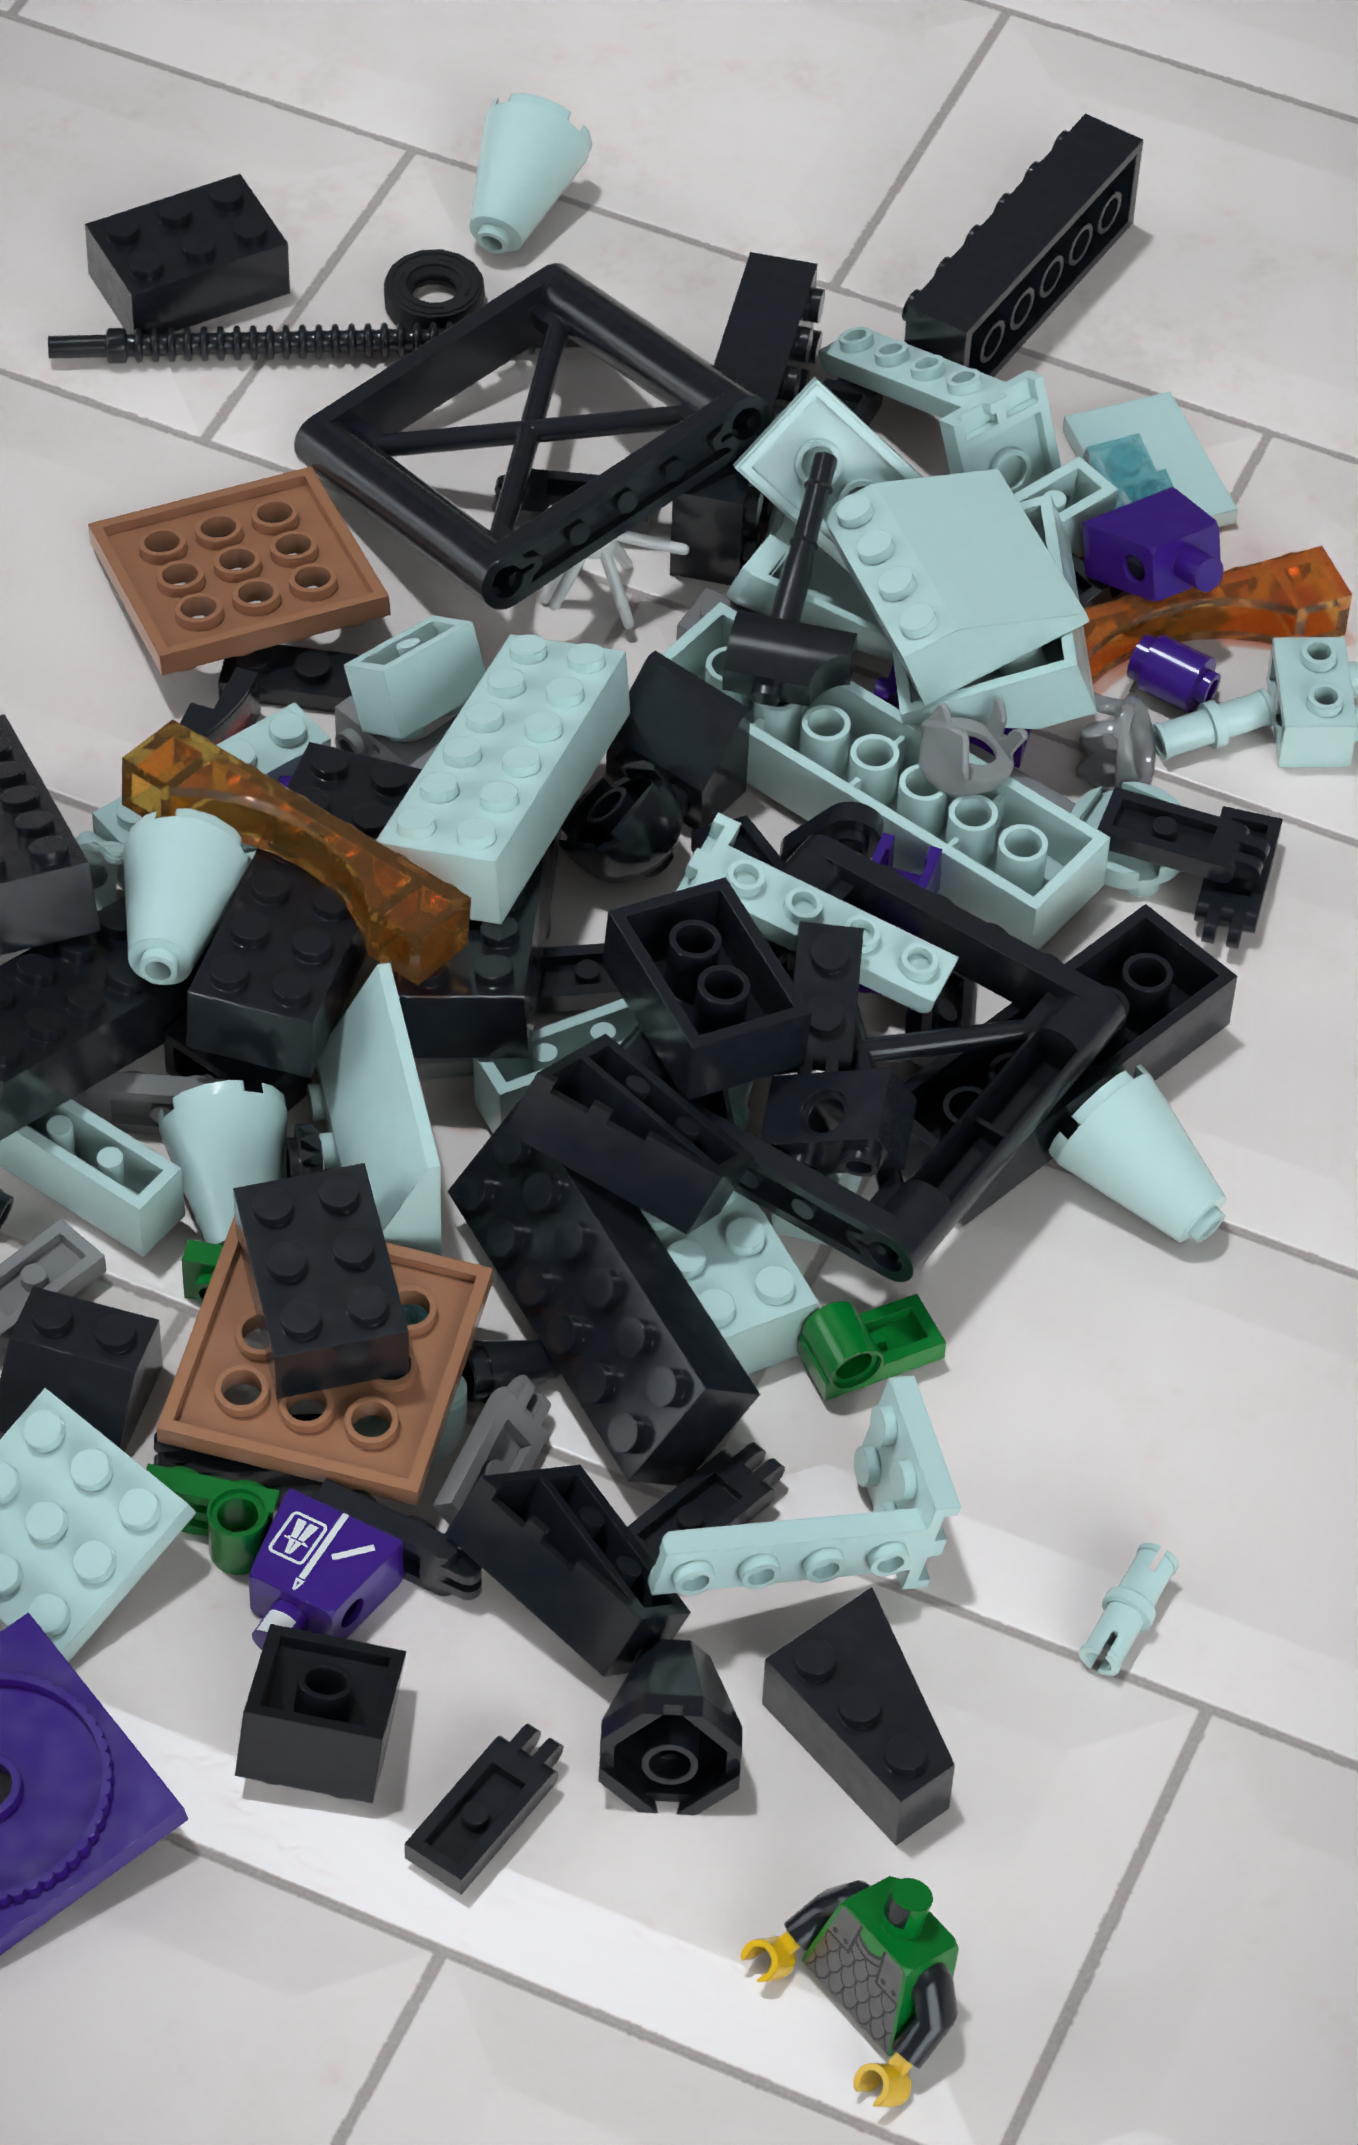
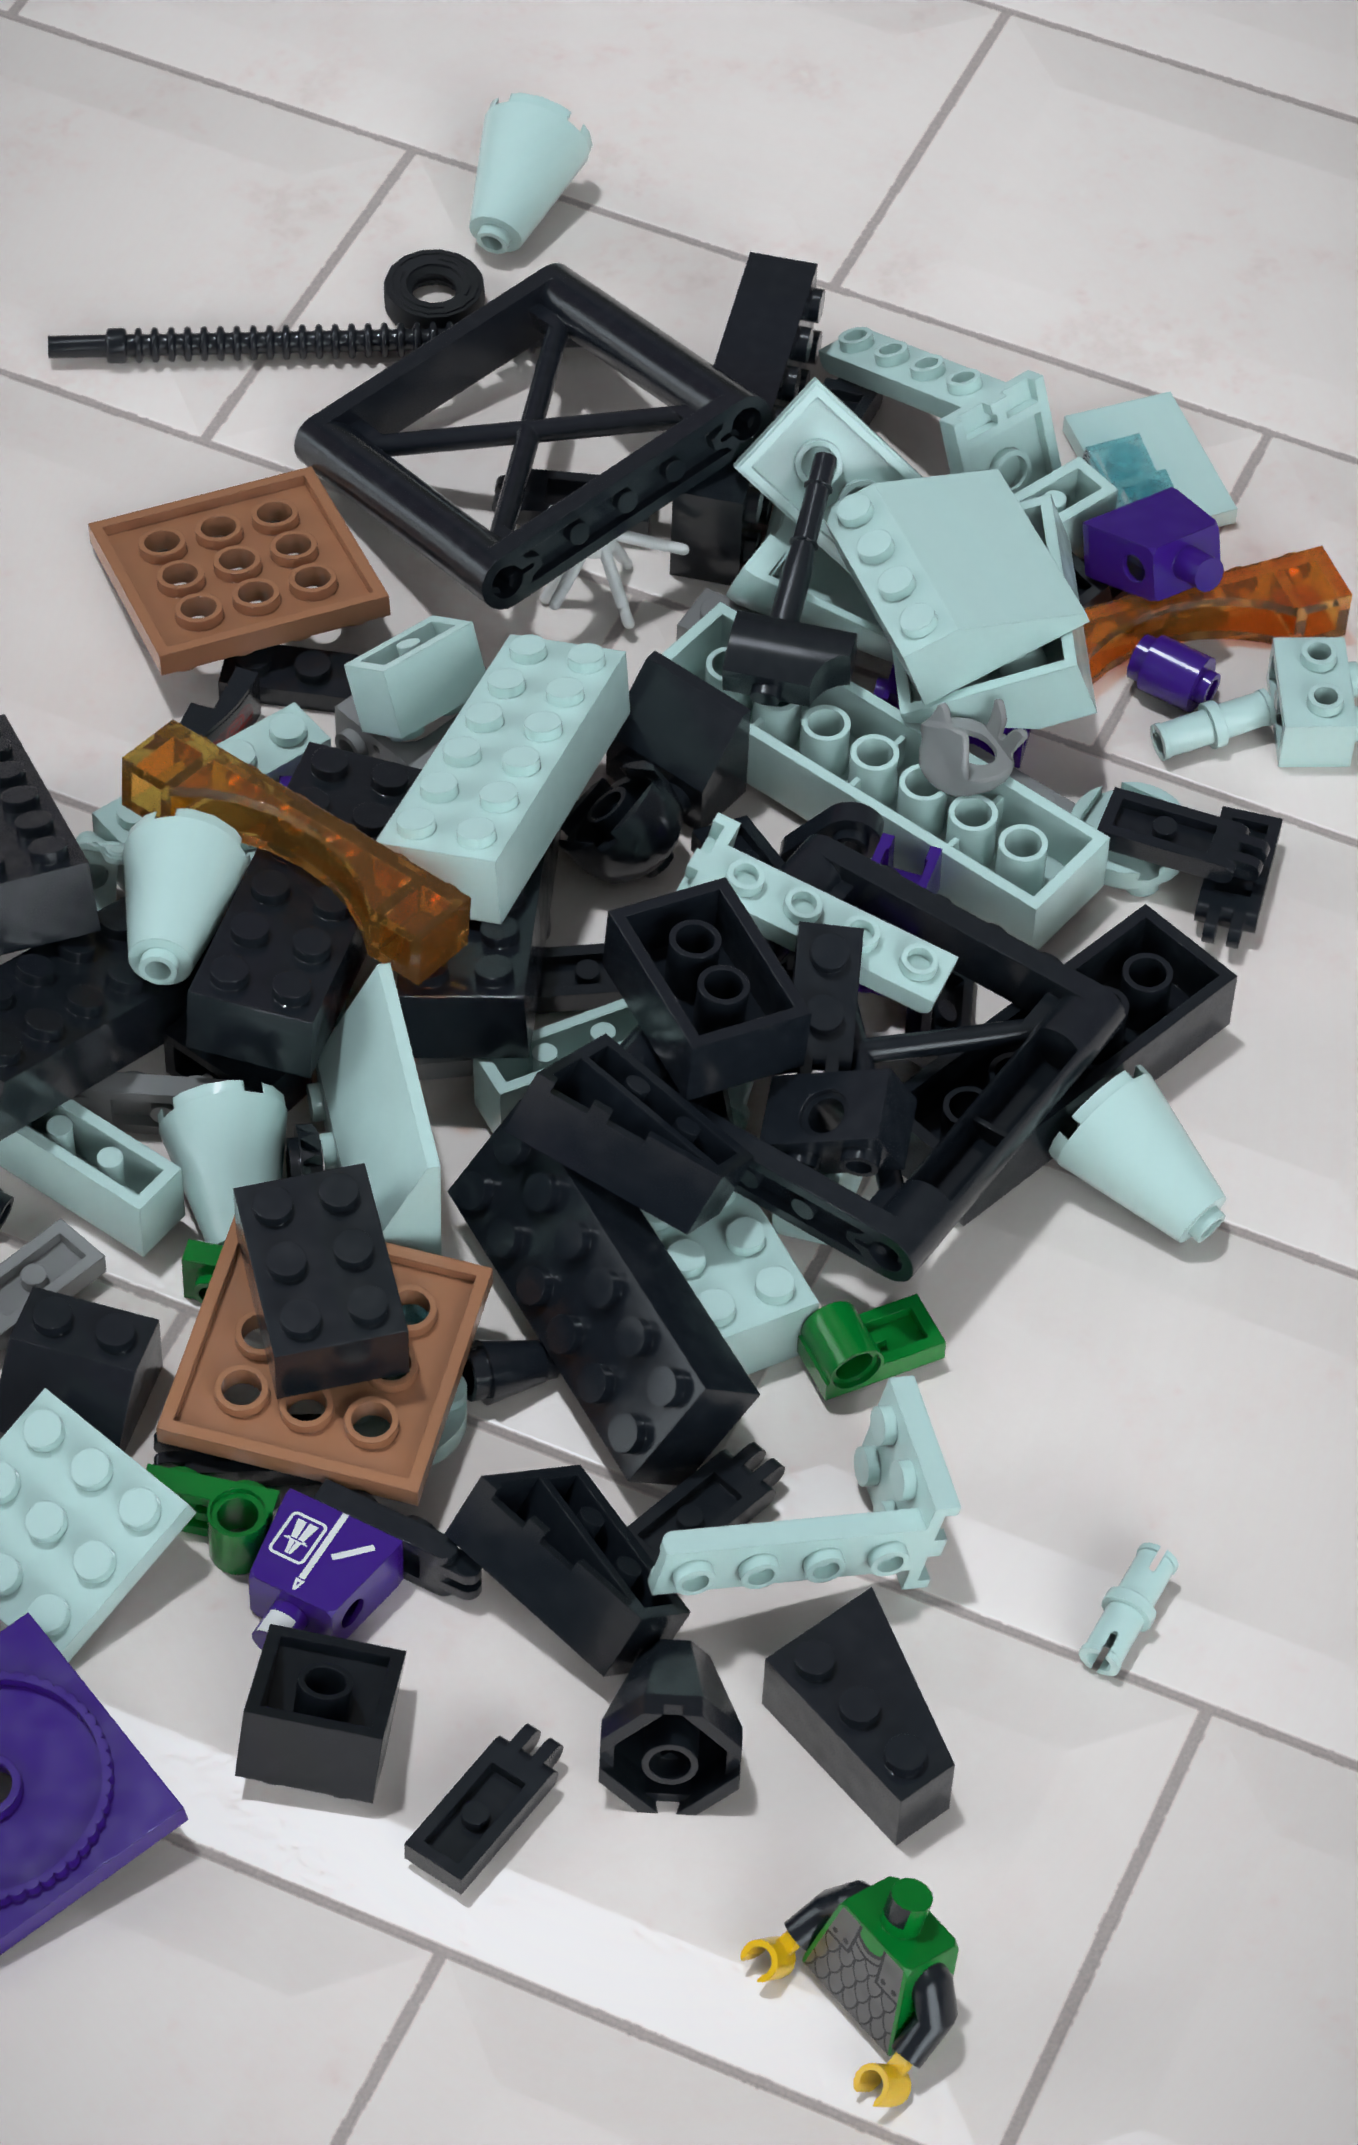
(188, 257): black brick -> none
(502, 1441): light grey hinge -> none
(1029, 249): black brick -> none
(1118, 747): light grey piece -> none

